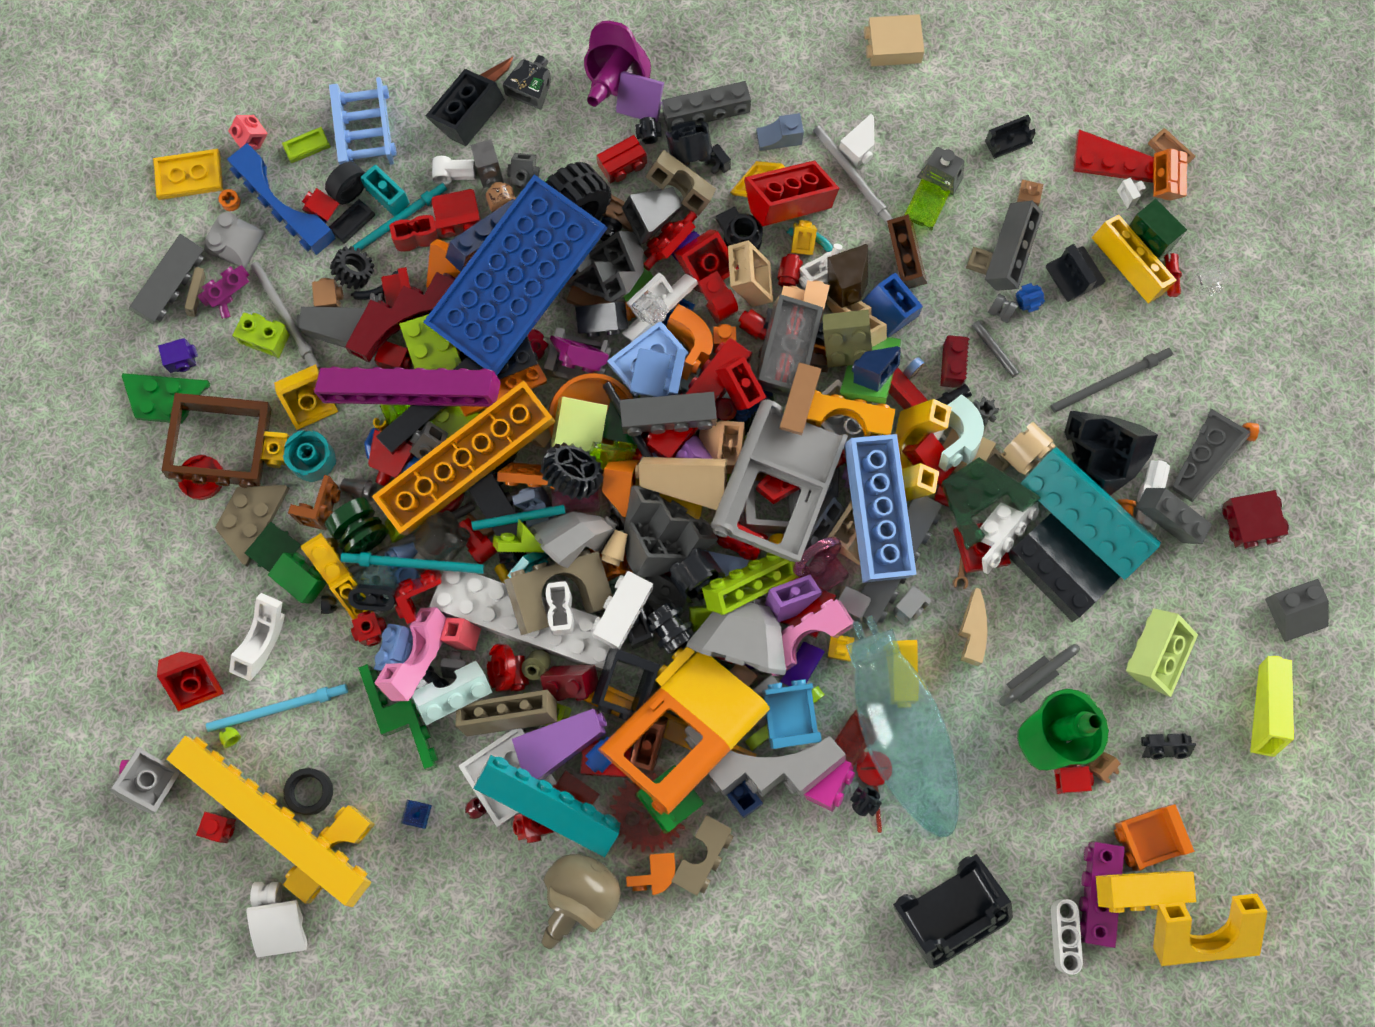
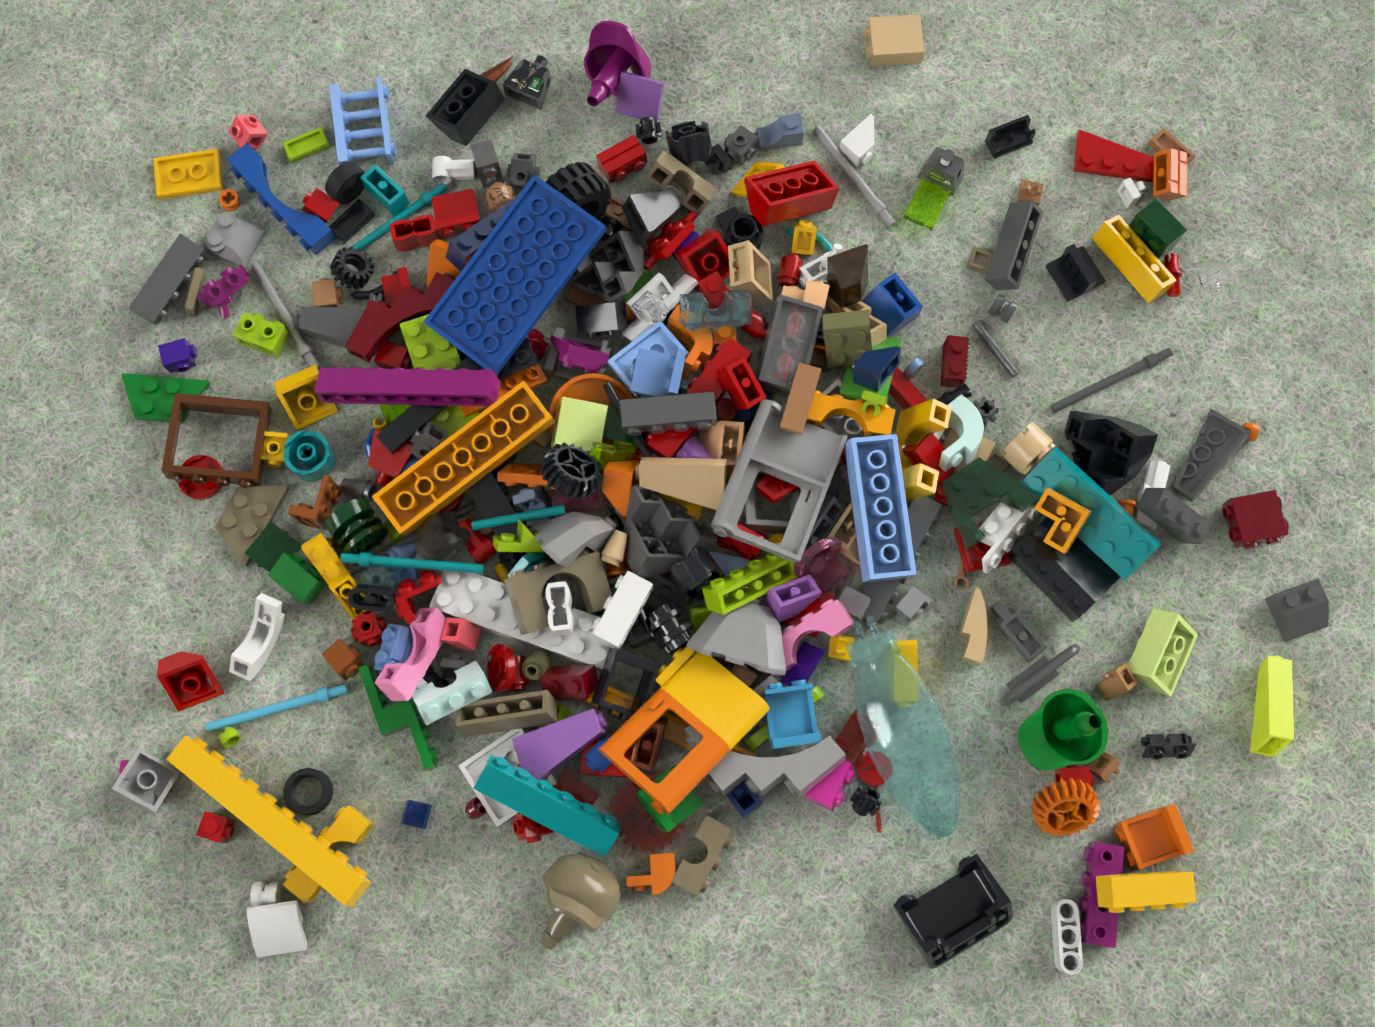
(328, 604): black hinge -> none
(343, 659): none -> dark orange brick
(707, 105): dark grey brick -> none
(734, 311): none -> clear light blue arch
(741, 145): none -> dark grey brick
(873, 399): none -> lime tile
(907, 251): reddish brown brick -> none
(1018, 632): none -> dark grey hinge
(1030, 297): blue gear -> none
(1065, 807): none -> orange gear
(1068, 519): none -> light orange brick
(1116, 682): none -> medium nougat brick
(1237, 938): yellow arch -> none

